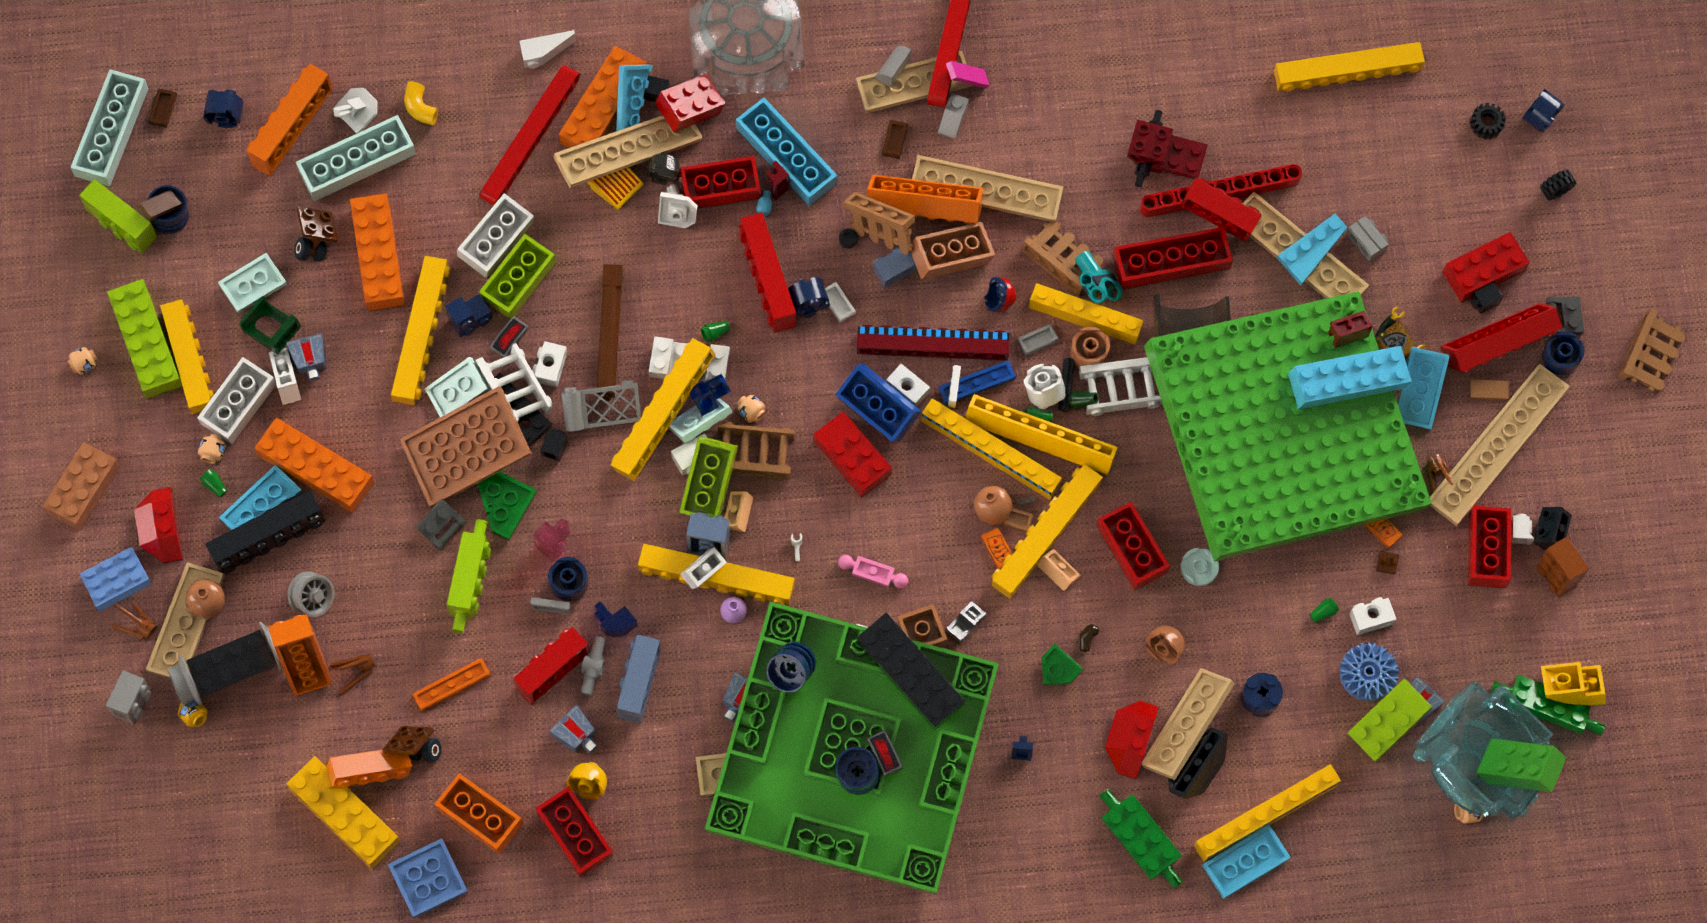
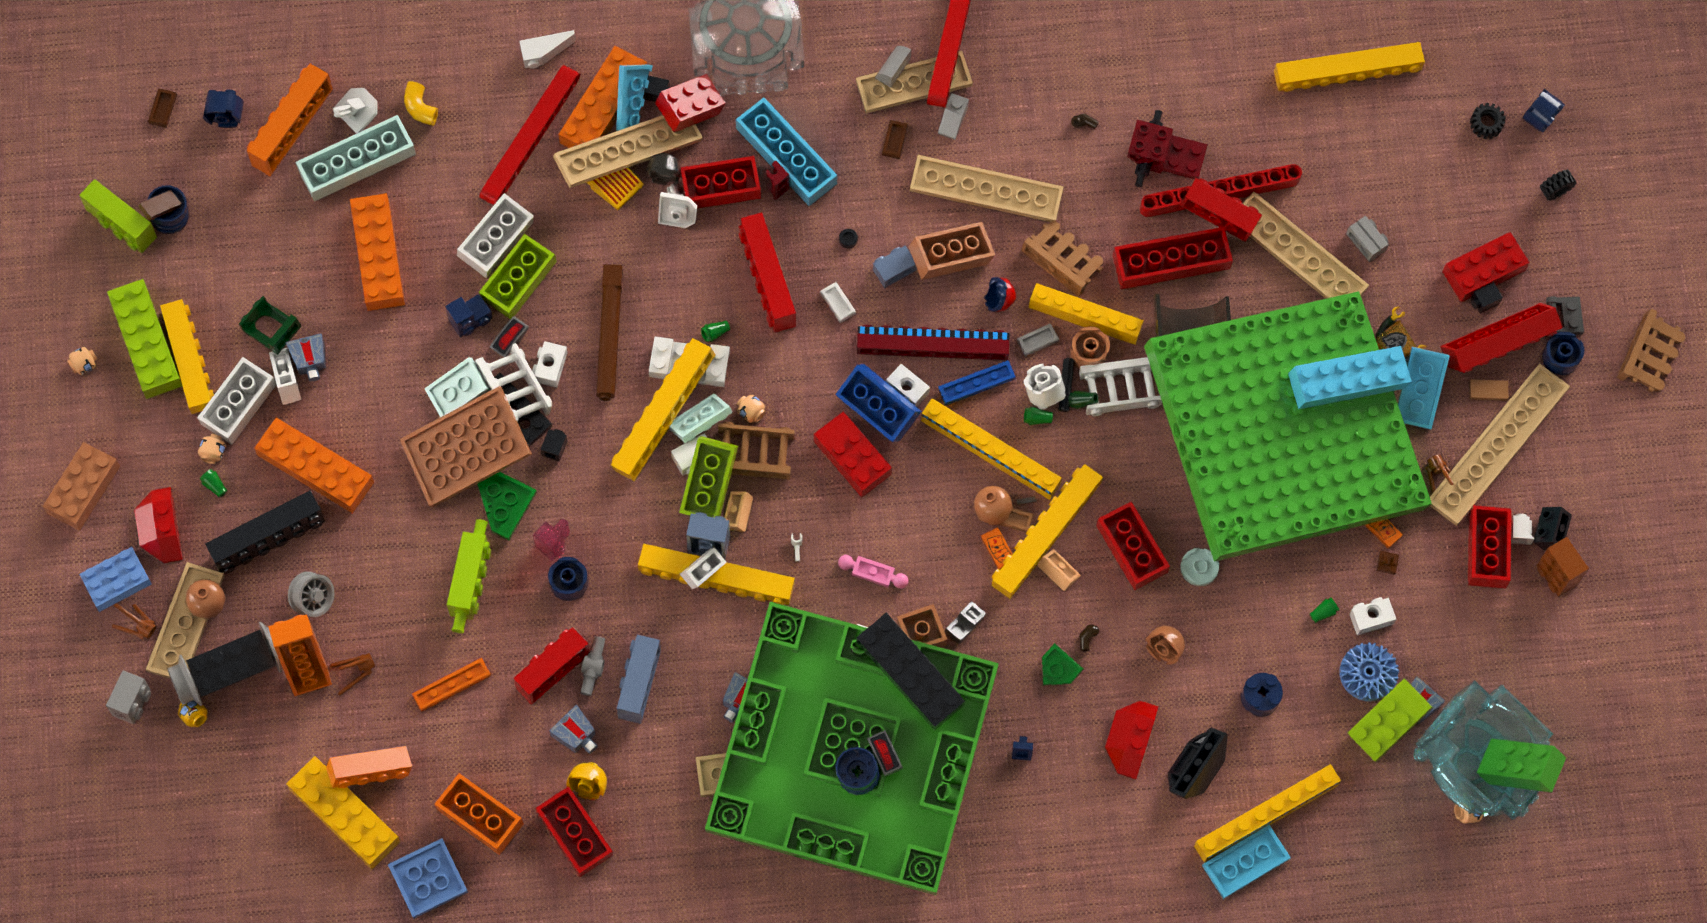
(109, 127): light aqua brick -> none
(252, 282): light aqua plate -> none
(266, 494): medium azure wing -> none
(317, 226): reddish brown plate -> none
(415, 742): reddish brown plate -> none
(420, 330): yellow brick -> none
(436, 519): dark grey plate -> none
(550, 606): light grey tile -> none
(575, 406): light grey piece -> none
(617, 624): clear blue brick -> none
(706, 393): clear blue brick -> none
(733, 610): lavender brick -> none
(764, 203): medium azure cylinder -> none
(784, 673): dark blue wheel -> none
(809, 297): dark blue brick -> none
(884, 214): medium nougat fence -> none
(928, 198): orange brick -> none
(954, 386): white tile -> none
(967, 74): dark pink tile -> none
(1041, 434): yellow brick -> none
(1083, 120): none -> dark brown arm
(1097, 279): teal connector -> none
(1141, 837): green plate -> none
(1187, 724): tan plate -> none
(1307, 252): medium azure wing -> none
(1350, 329): dark red hinge -> none
(1566, 715): green plate -> none
(1574, 684): yellow slope -> none

